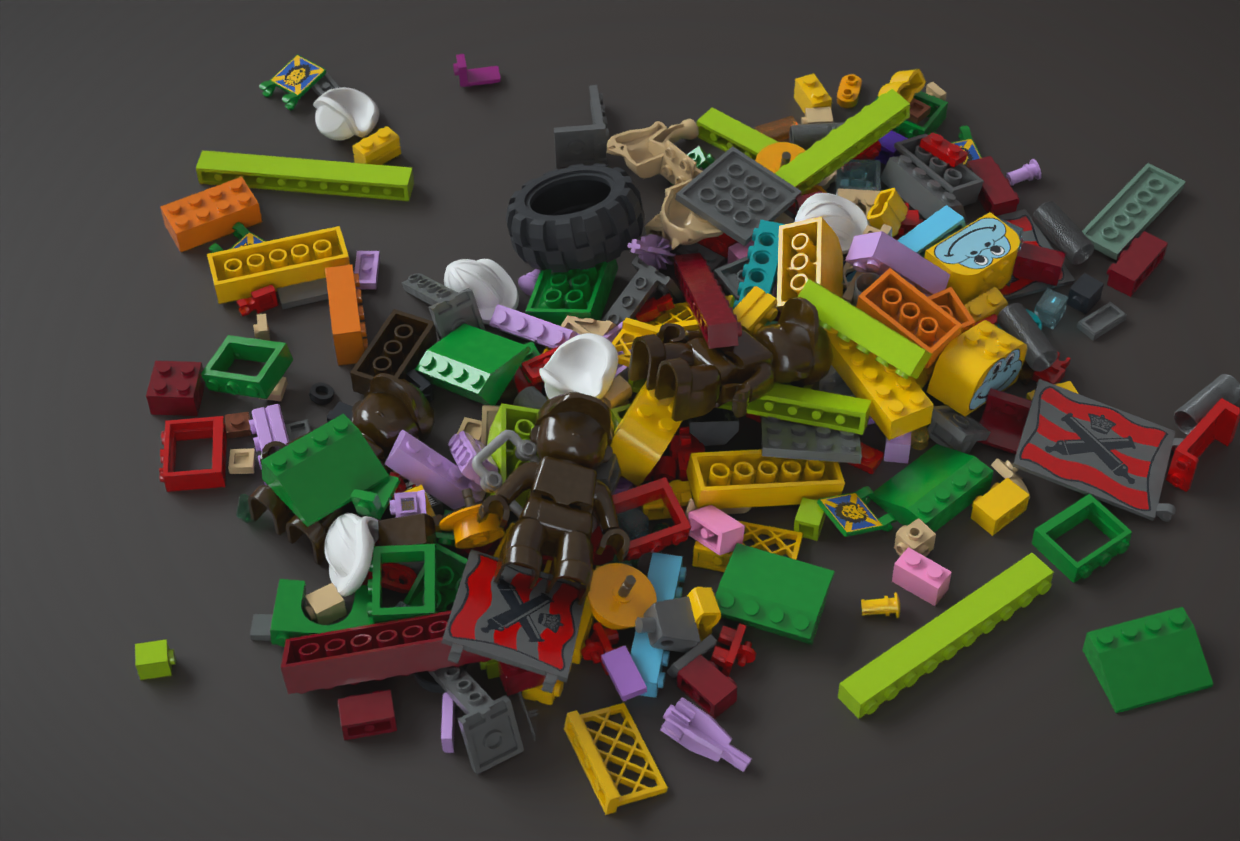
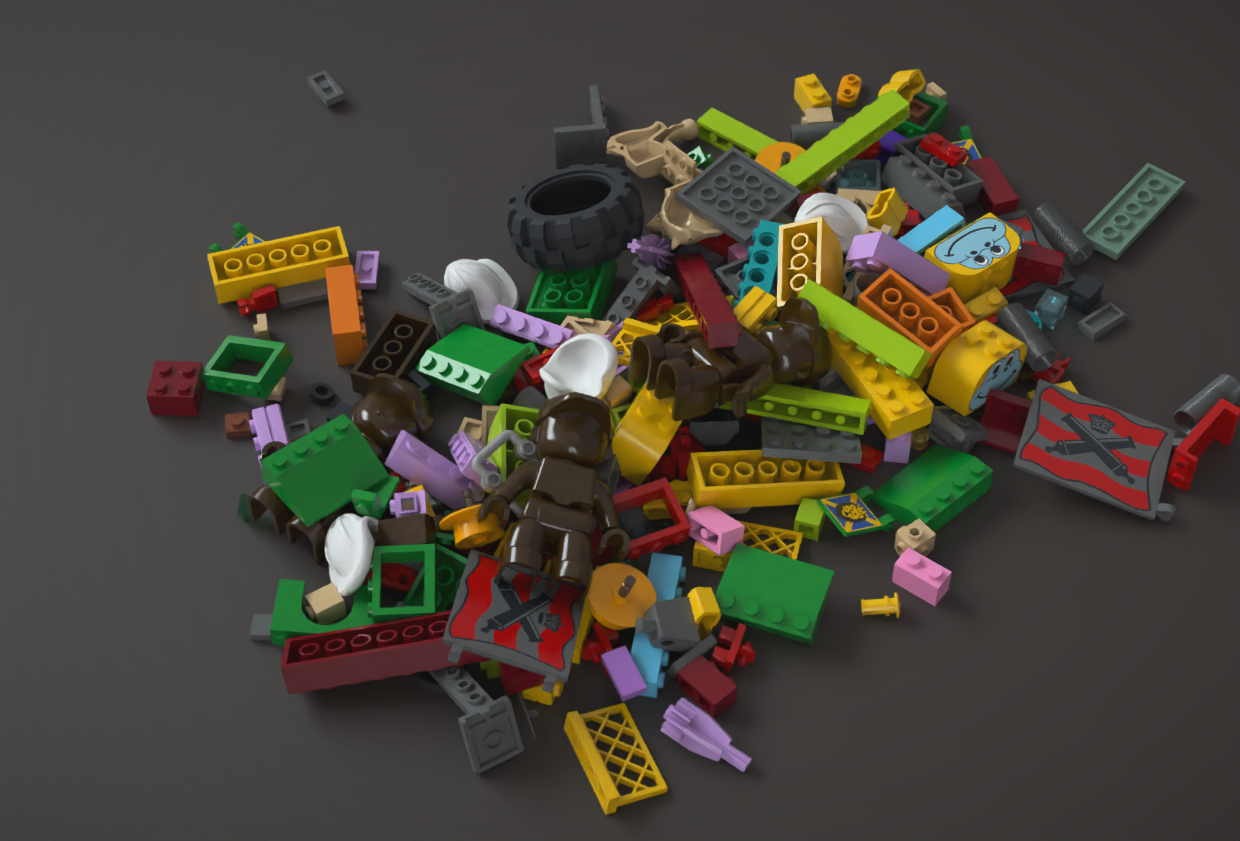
(154, 659): lime brick -> none
(188, 430): red window -> none
(210, 214): orange brick -> none
(242, 461): tan plate -> none
(295, 79): flag -> none
(307, 175): lime brick -> none
(345, 113): white piece -> none
(367, 714): dark red brick -> none
(377, 147): yellow brick -> none
(448, 724): lavender tile -> none
(474, 76): magenta bracket -> none
(528, 281): lavender pin -> none
(777, 129): clear orange tile -> none
(945, 636): lime brick -> none
(999, 506): yellow brick -> none
(1007, 470): tan plate -> none
(1027, 172): lavender pin -> none
(1101, 517): green window -> none
(1136, 263): dark red brick -> none
(1148, 659): green slope -> none

